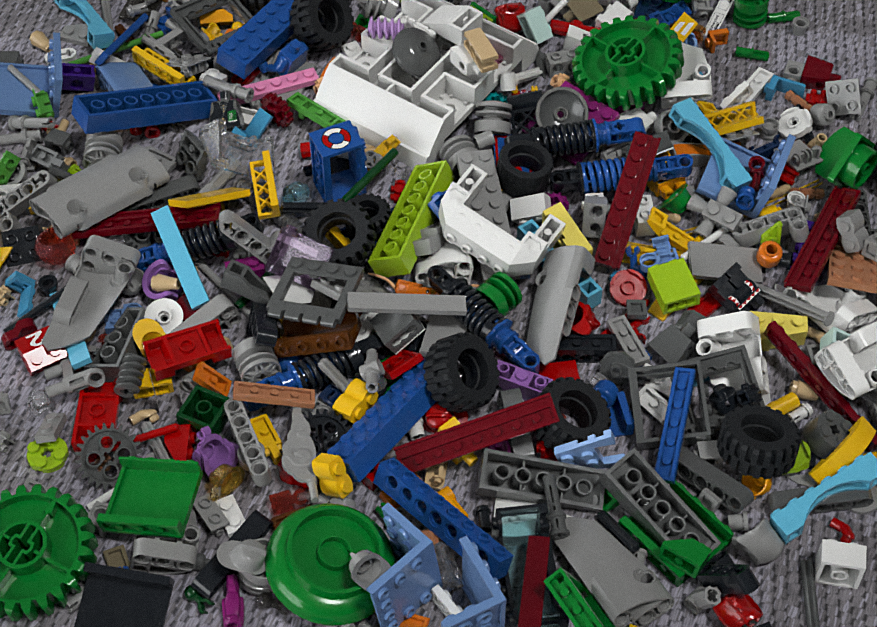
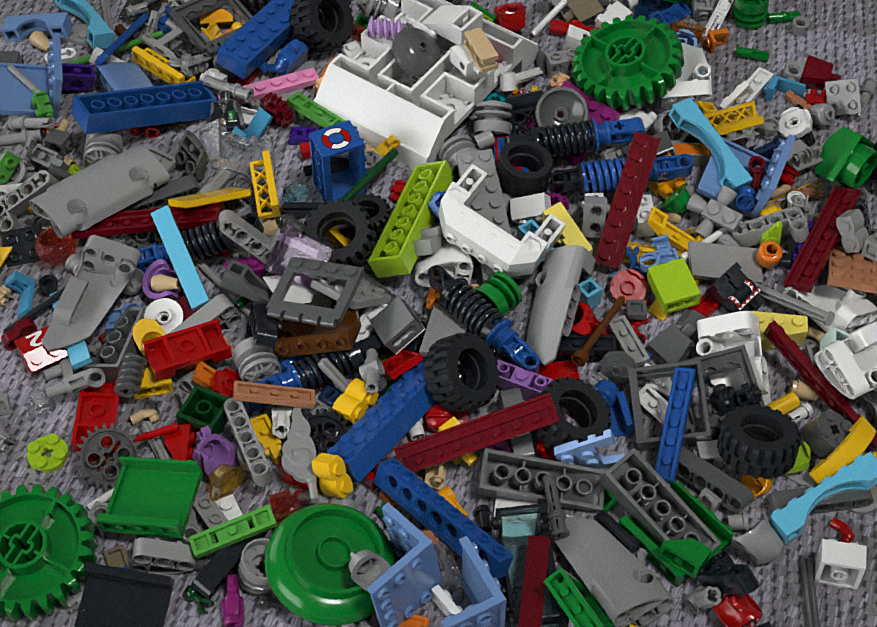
(20, 26): none -> medium blue arch
(50, 427): light grey plate -> none
(223, 381): none -> red tile
(232, 531): none -> bright green hinge
(243, 556): light grey piece -> none
(270, 227): none -> tan cone
(281, 421): none -> white piece
(296, 133): none -> dark purple plate
(405, 287): orange animal -> none
(406, 303): light grey tile -> none
(535, 25): light aqua brick -> none
(580, 356): none -> reddish brown piece
(684, 26): yellow sticker -> none
(819, 140): tan cone -> none

